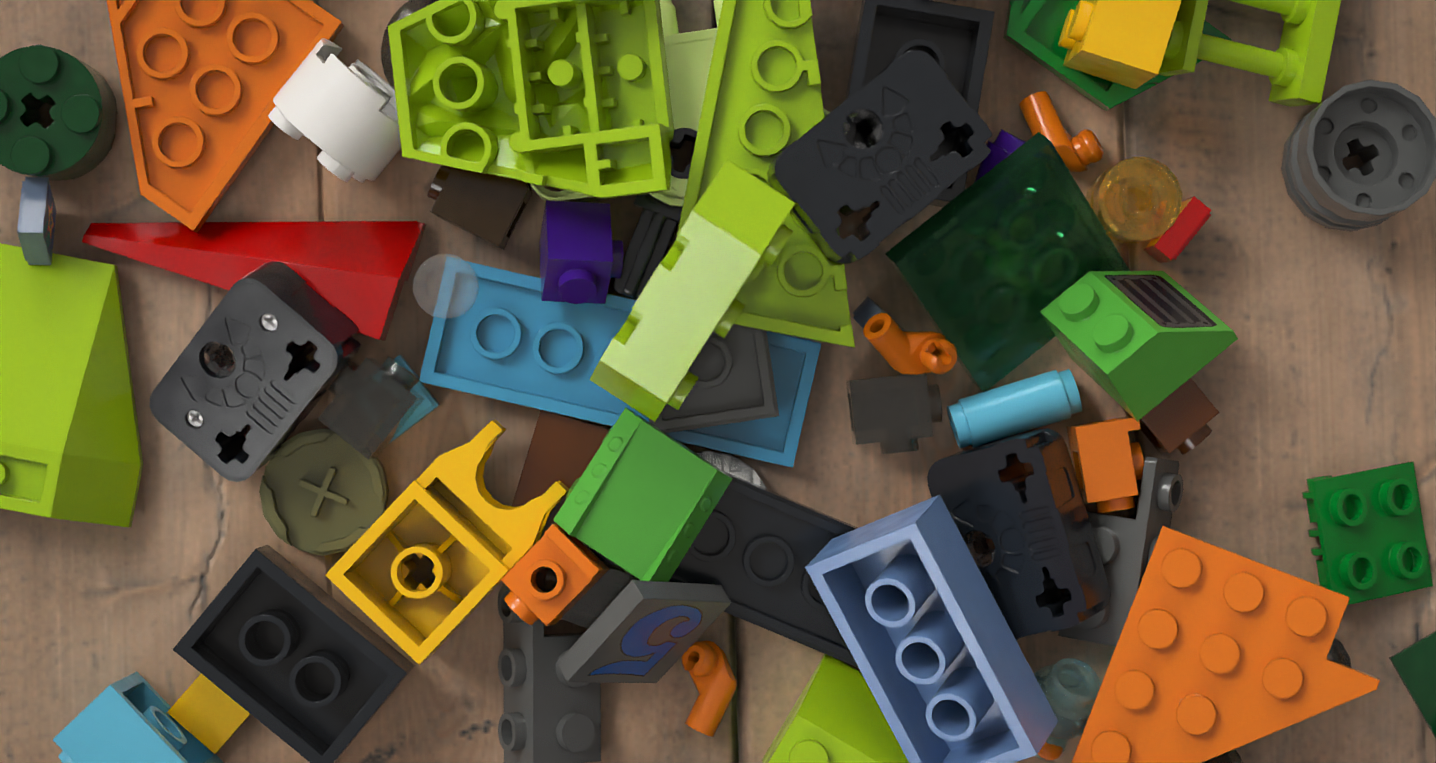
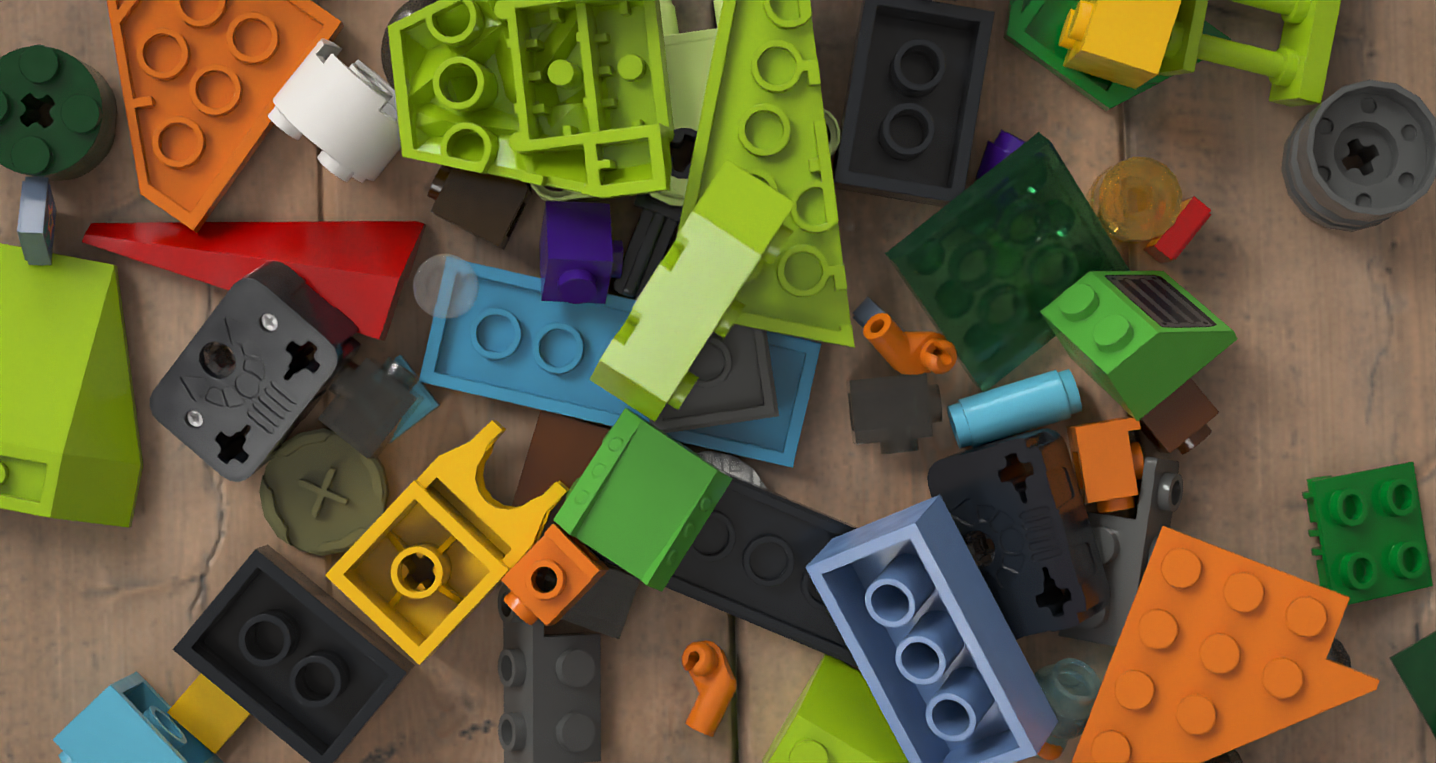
(643, 632): dark grey tile -> none
(908, 113): black axle -> none
(1074, 151): orange arm -> none

